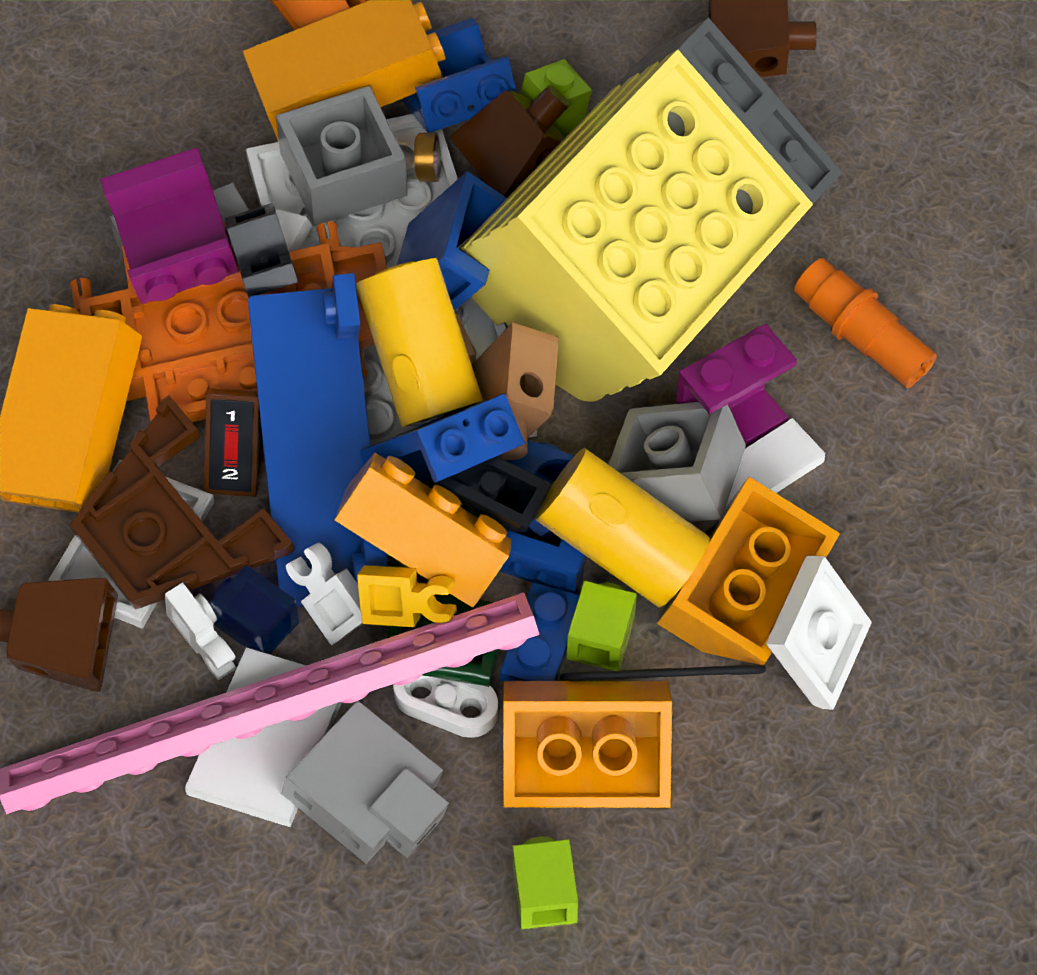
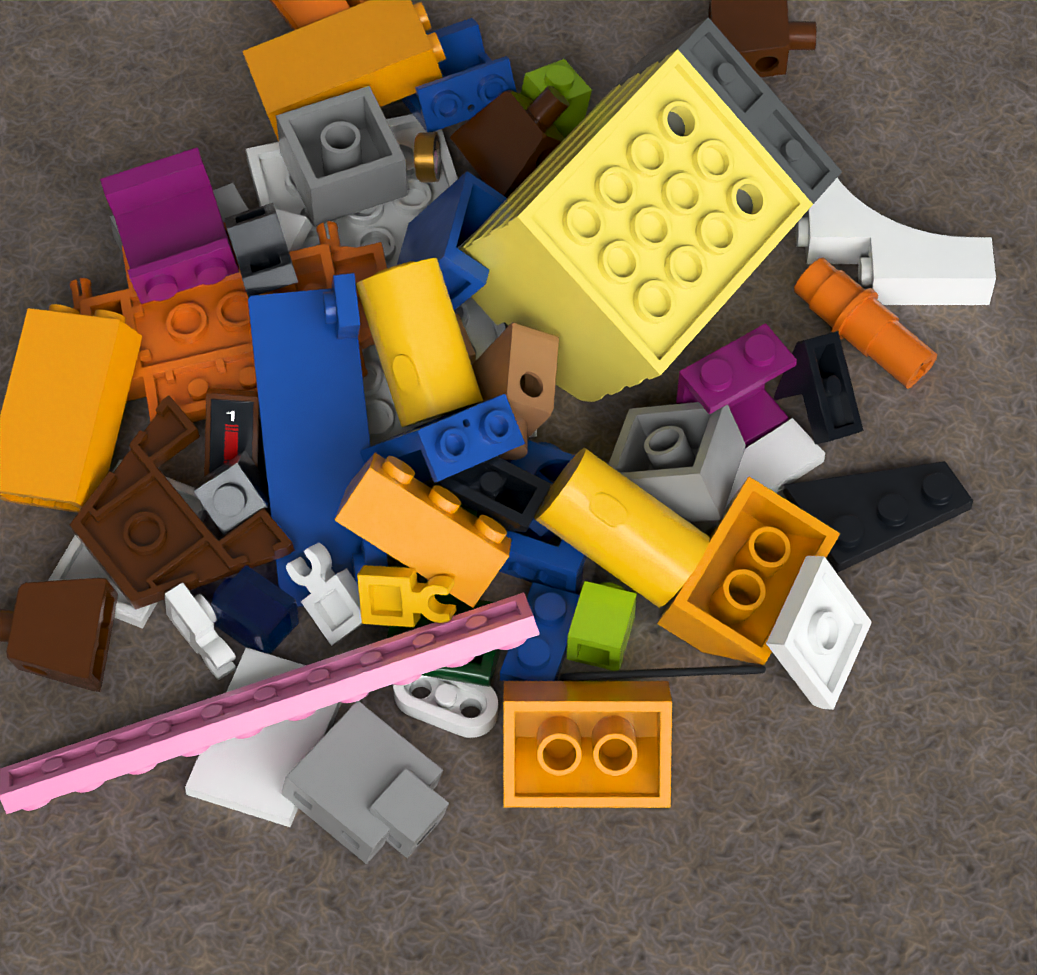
(233, 492): none -> brick
(545, 883): lime brick -> none
(825, 386): none -> black slope
(880, 507): none -> black wing
(895, 259): none -> white arch

